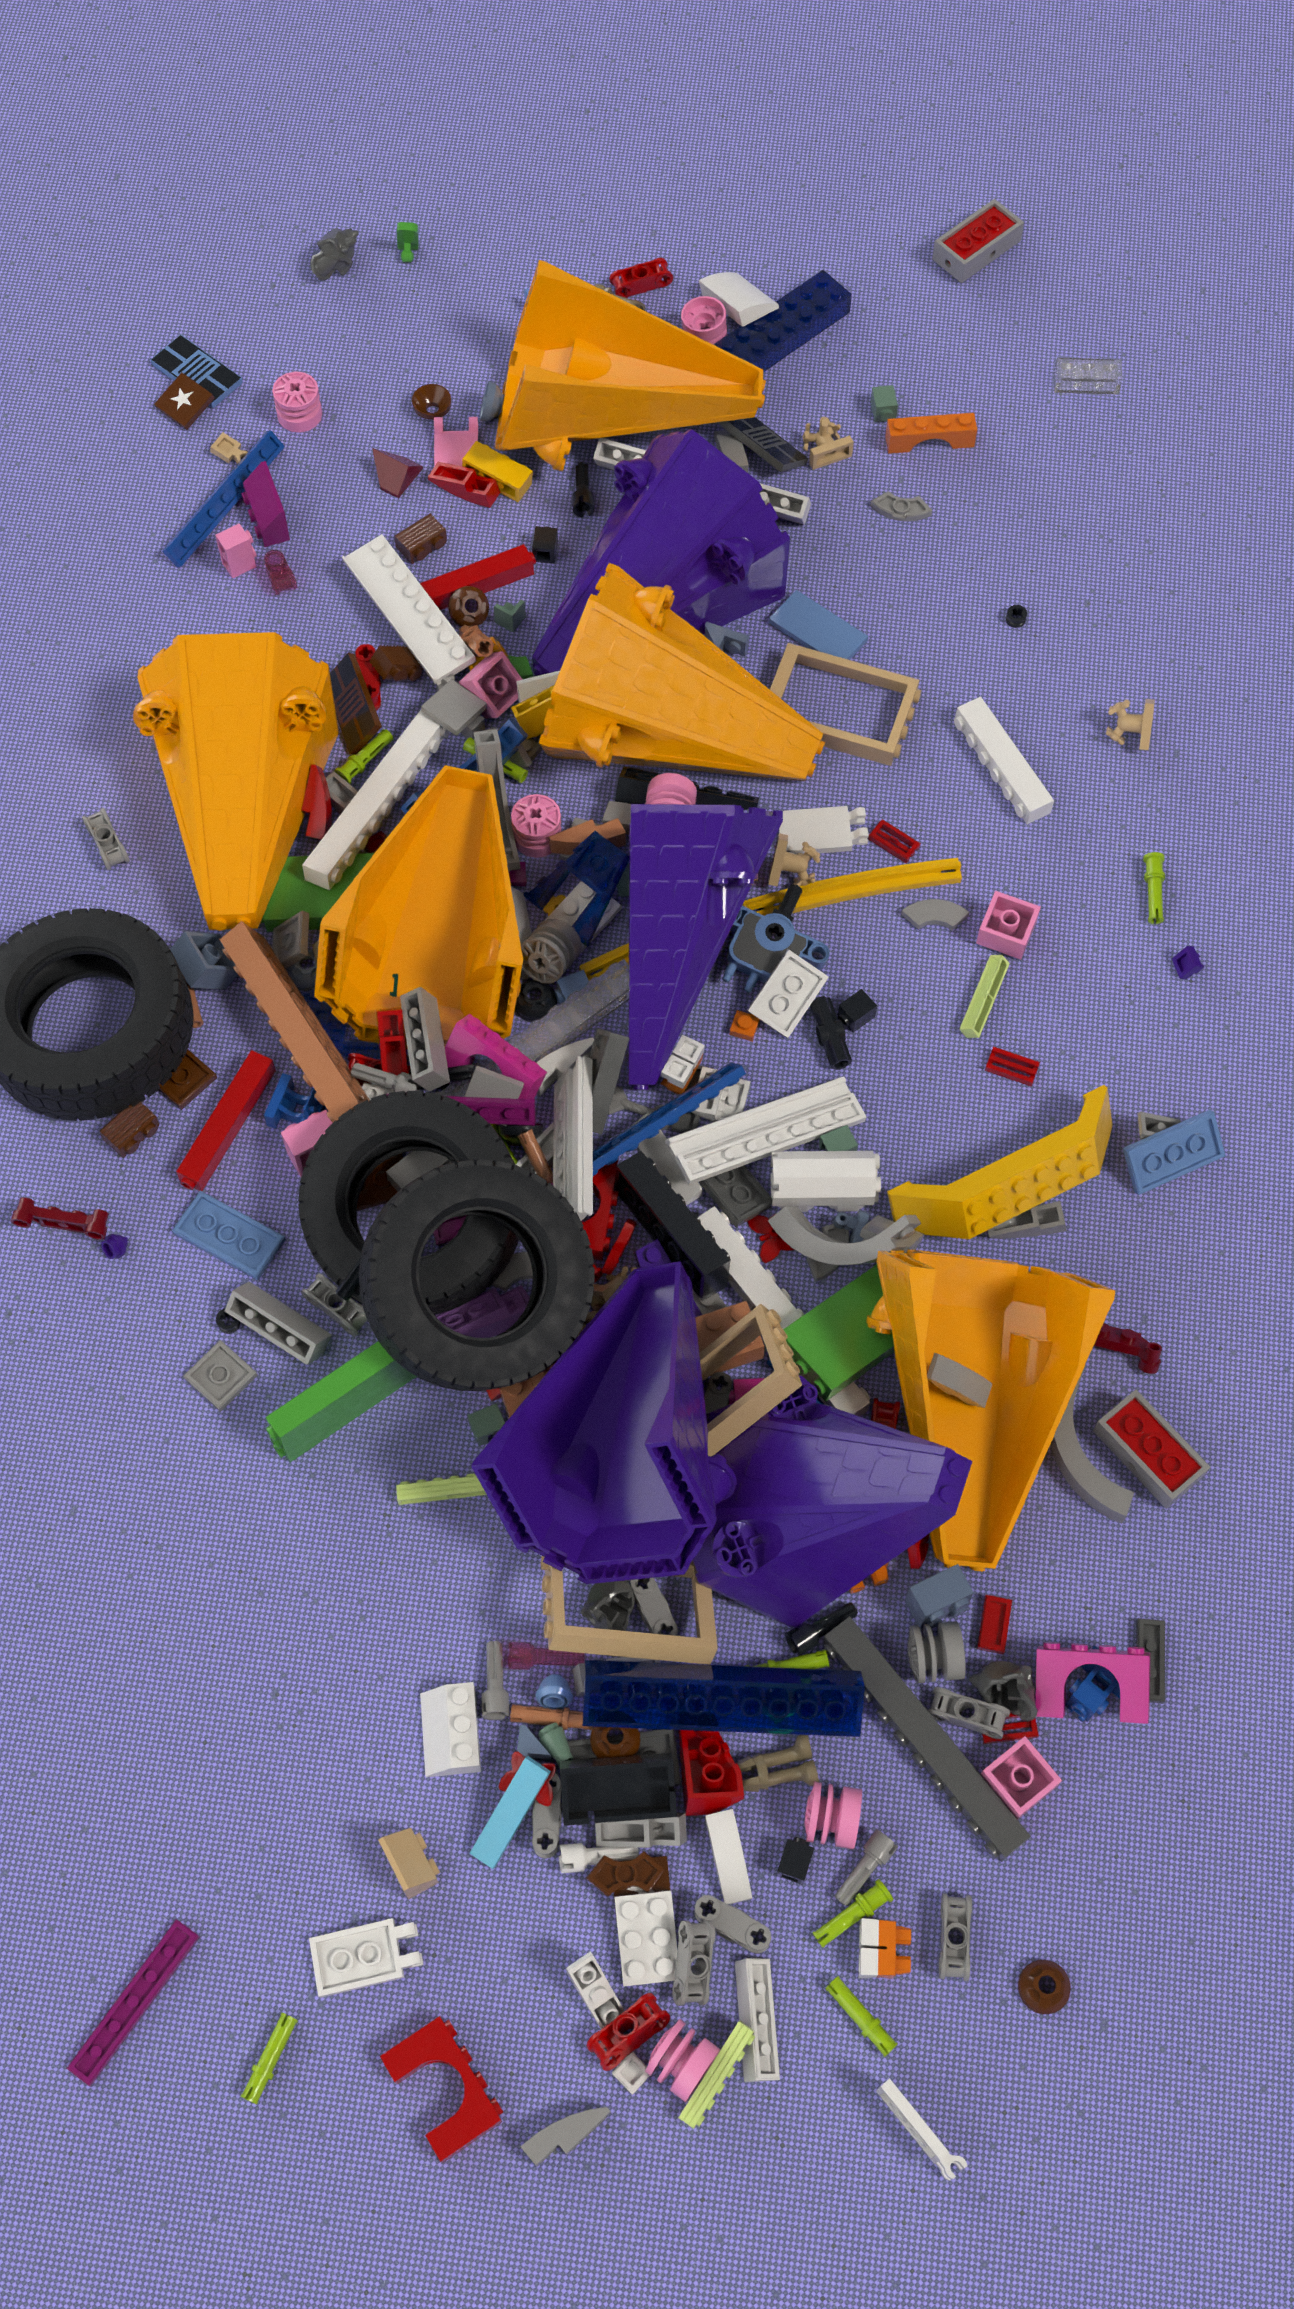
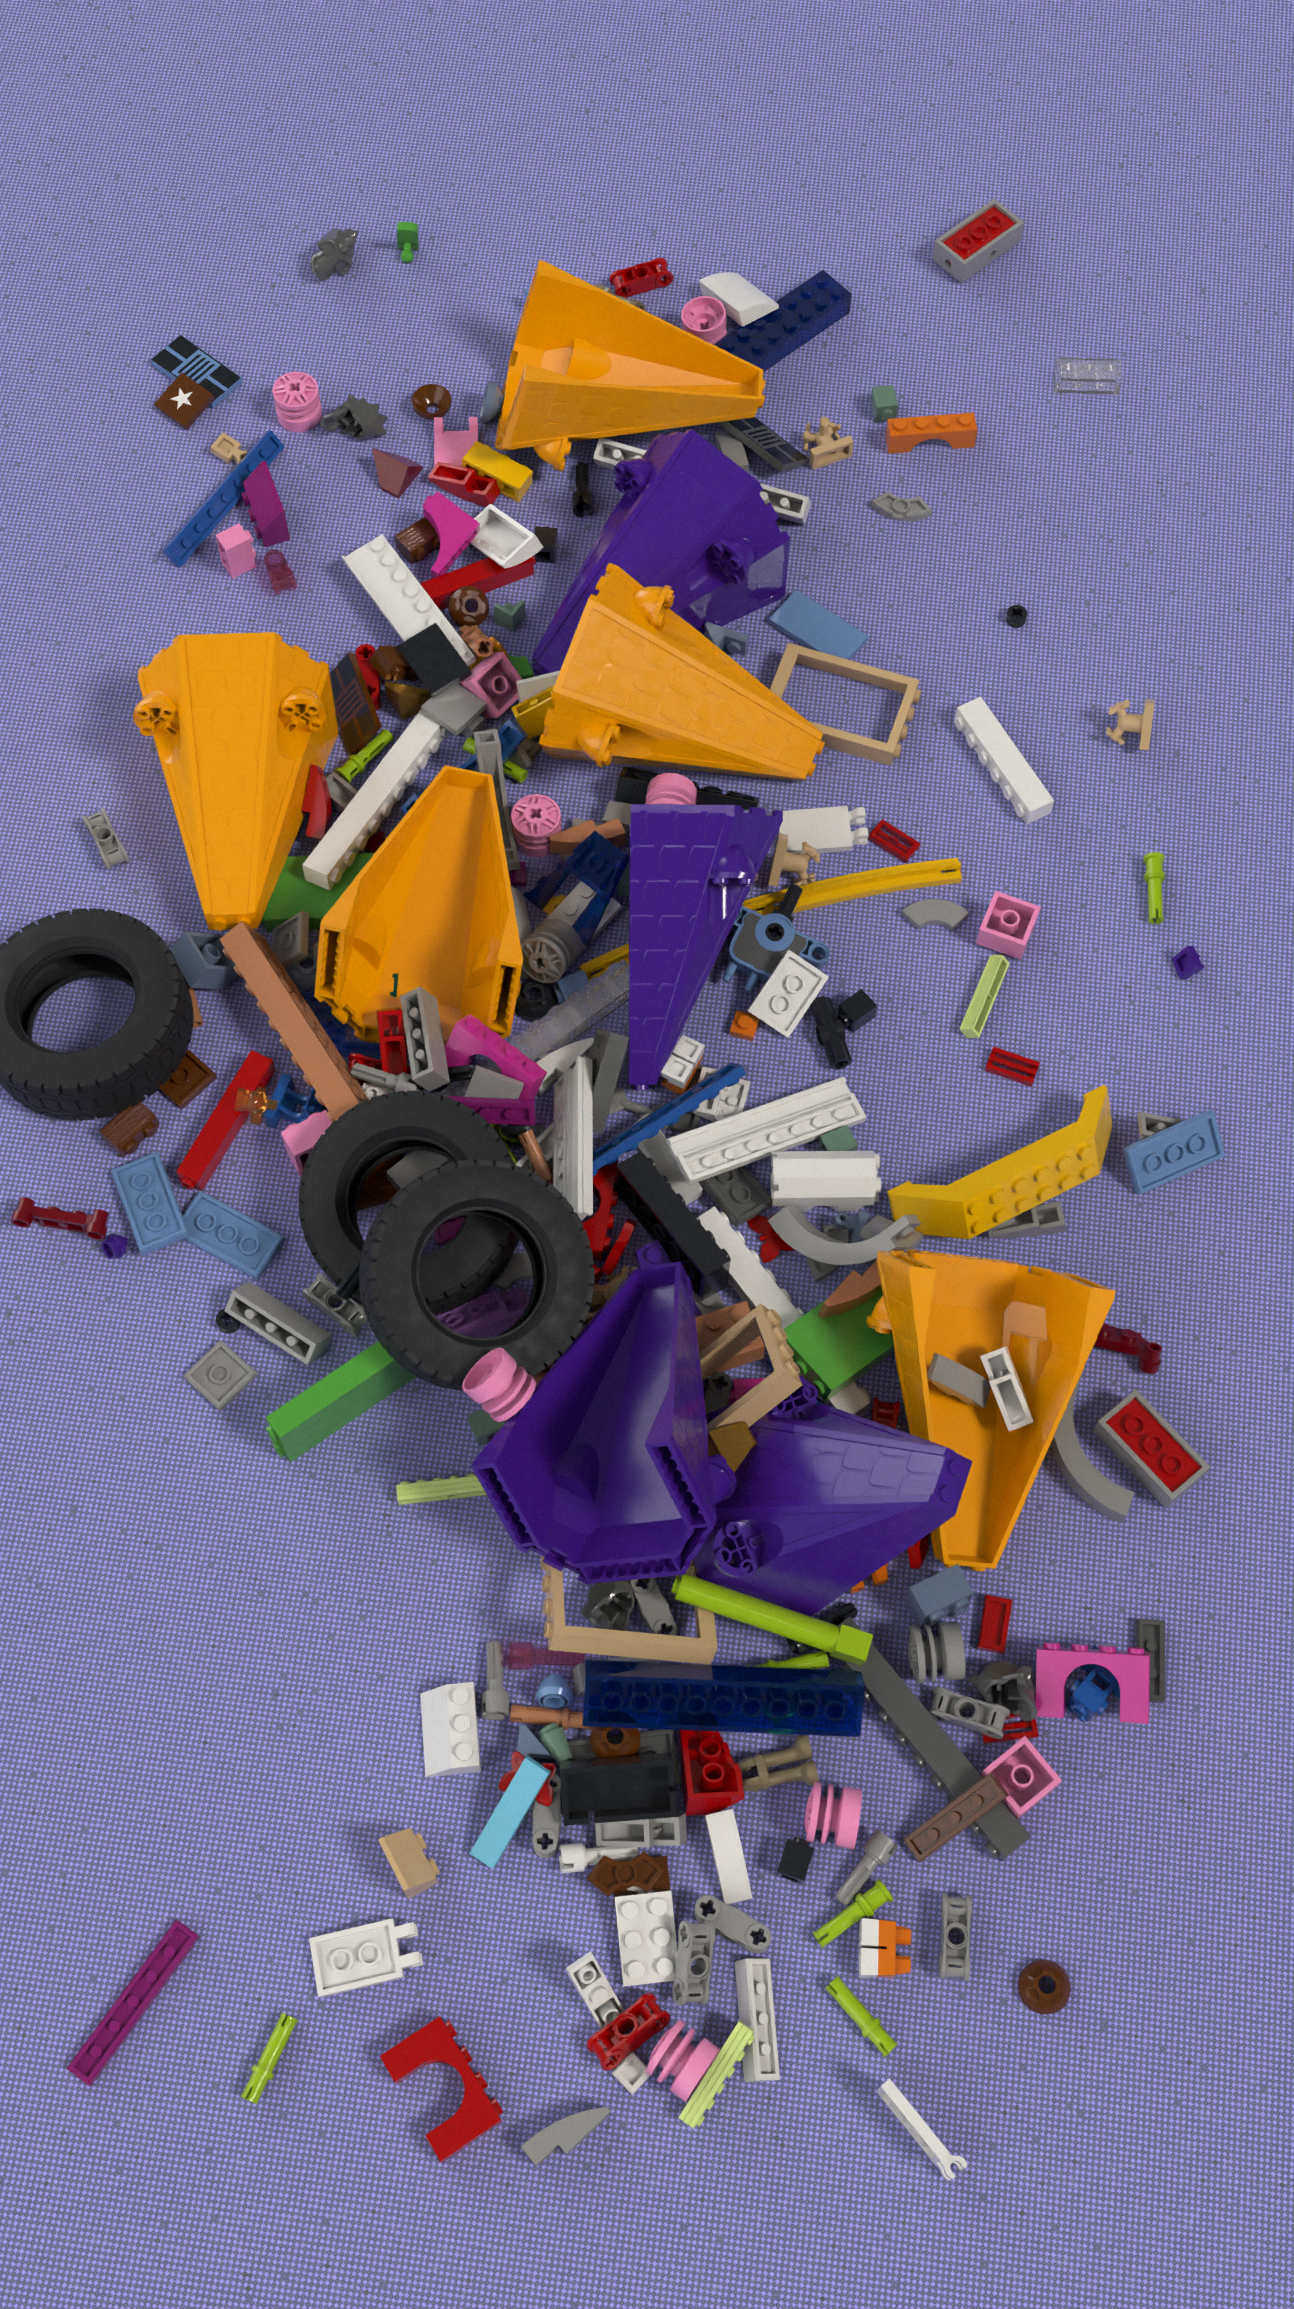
(150, 1203): none -> medium blue tile
(254, 1102): none -> clear orange piece
(355, 418): none -> dark grey head
(406, 699): none -> pearl gold slope
(434, 660): none -> black tile
(453, 528): none -> dark pink arch
(499, 1384): none -> bright pink wheel
(504, 538): none -> white slope
(732, 1443): none -> pearl gold slope
(841, 1641): none -> lime brick
(852, 1292): none -> nougat slope
(955, 1817): none -> reddish brown tile
(1007, 1388): none -> white slope

